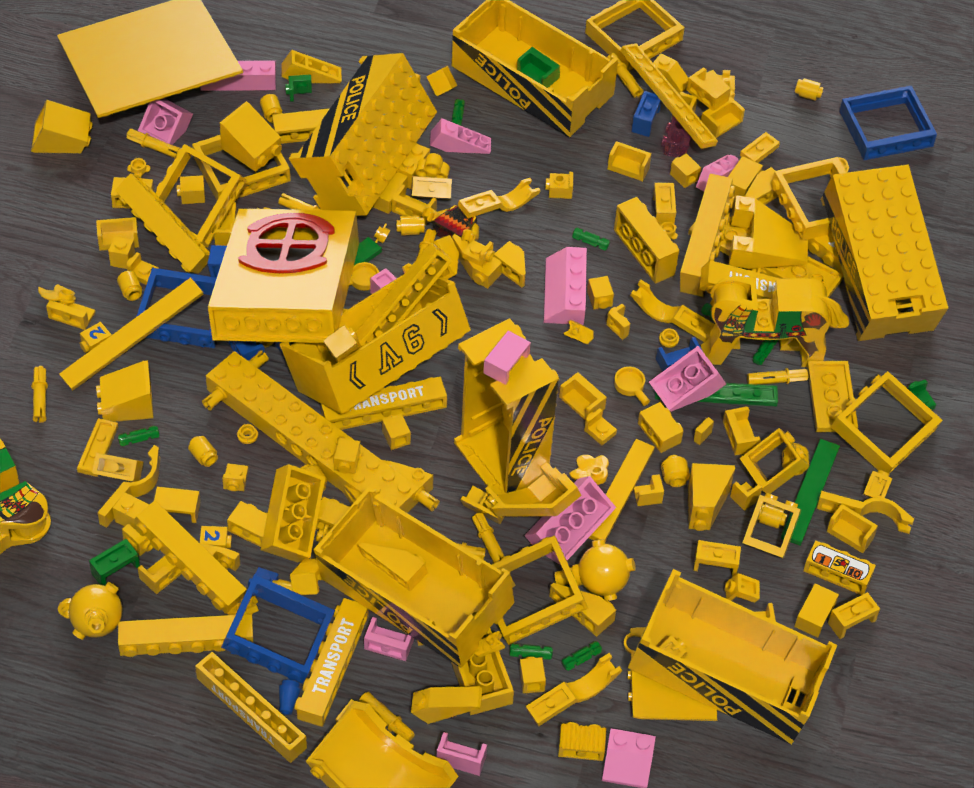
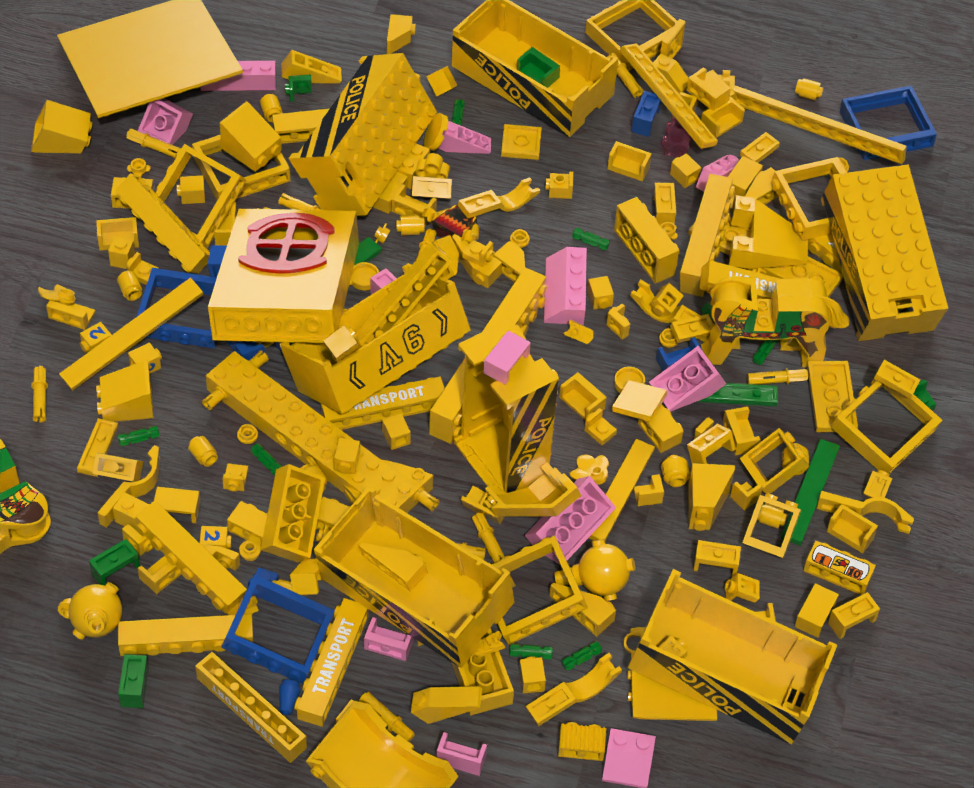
(133, 681): none -> green panel
(146, 353): none -> yellow brick
(252, 554): none -> yellow plate
(265, 458): none -> green axle
(399, 32): none -> yellow slope
(433, 135): none -> yellow tile
(518, 305): none -> yellow brick
(520, 238): none -> yellow plate
(521, 142): none -> yellow tile
(639, 400): none -> yellow tile
(666, 300): none -> yellow brick
(673, 41): none -> yellow tile
(692, 327): none -> yellow plate
(709, 442): none -> yellow panel
(820, 125): none -> yellow plate
(897, 379): none -> yellow plate

